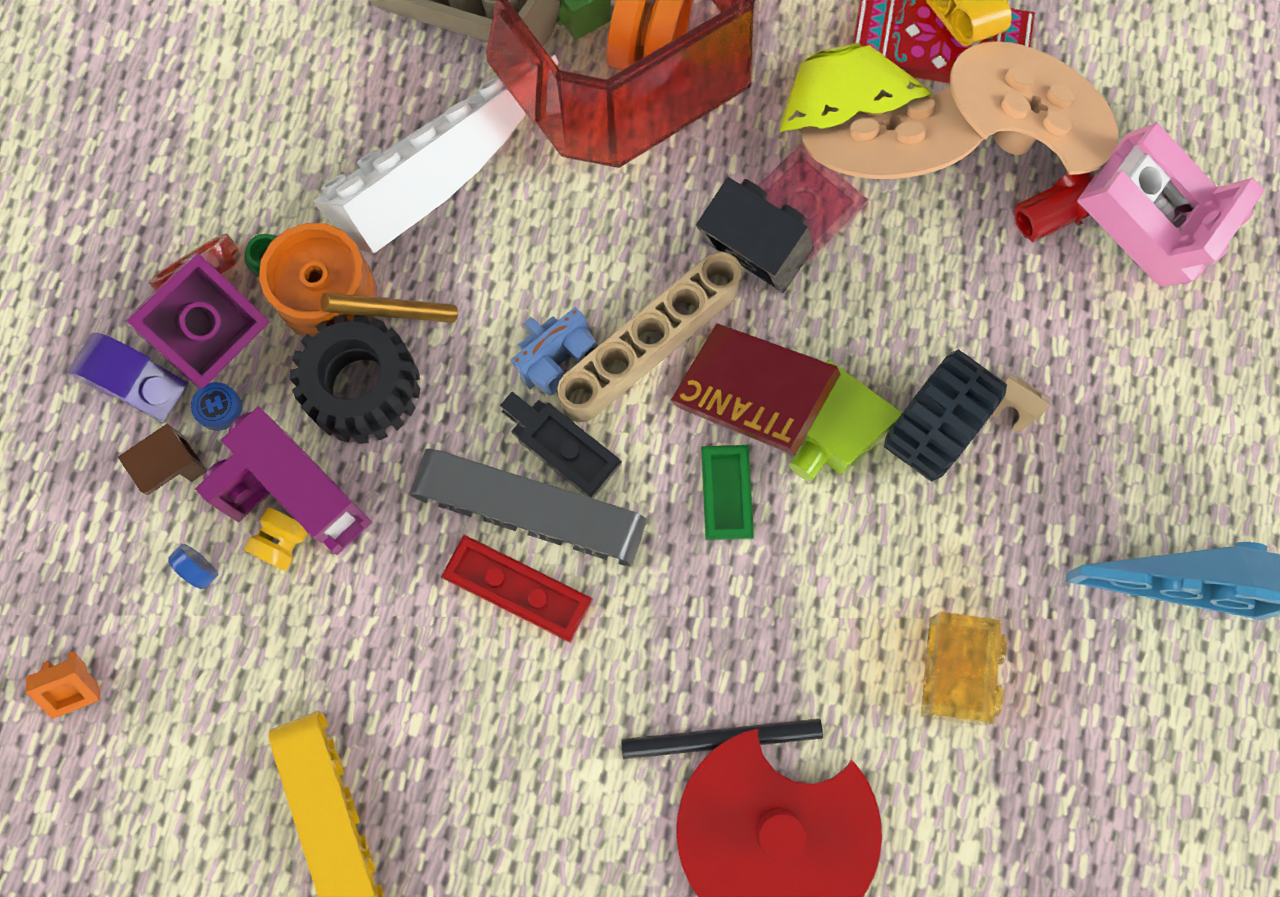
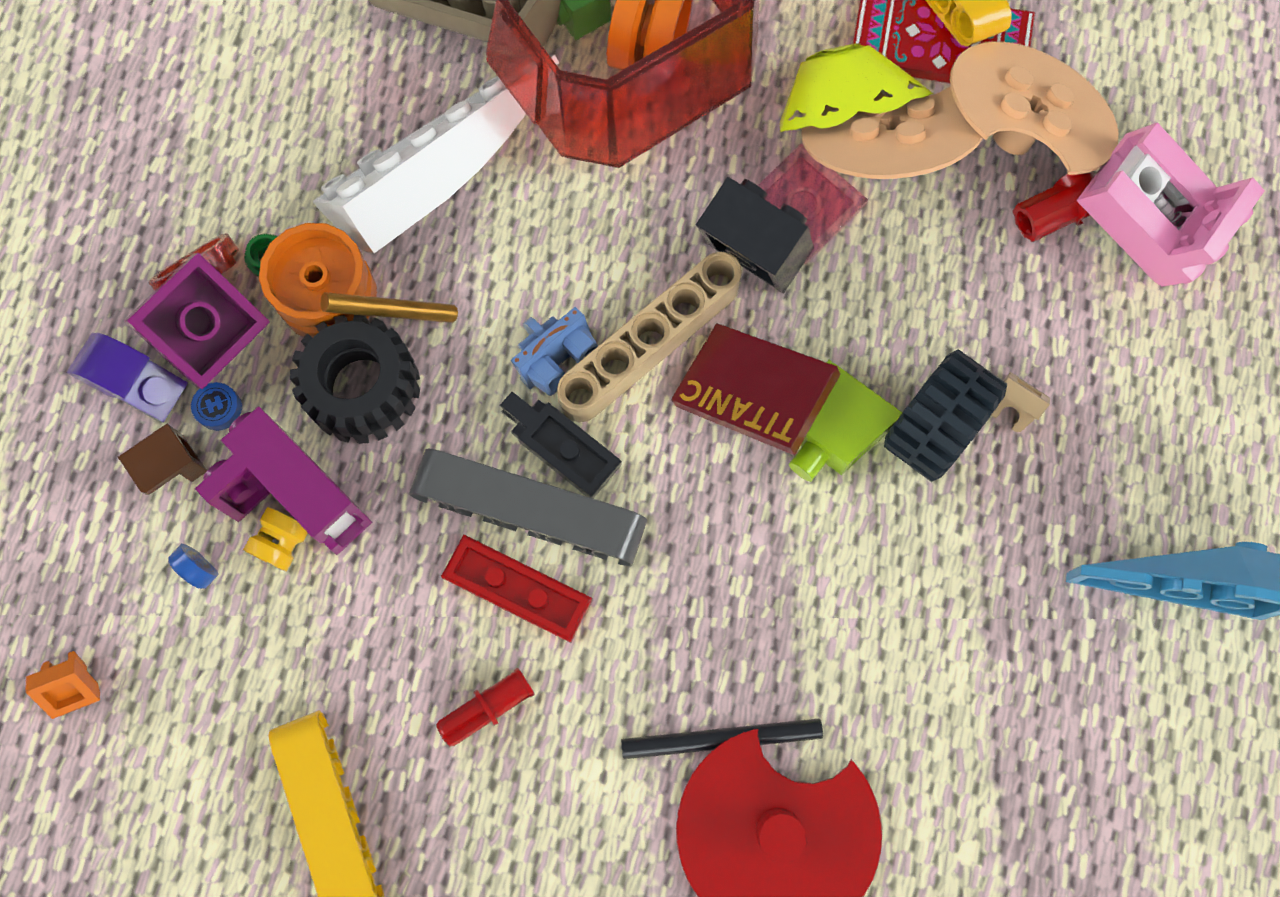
(484, 708): none -> red axle
(727, 492): green tile -> none
(963, 669): clear yellow brick -> none

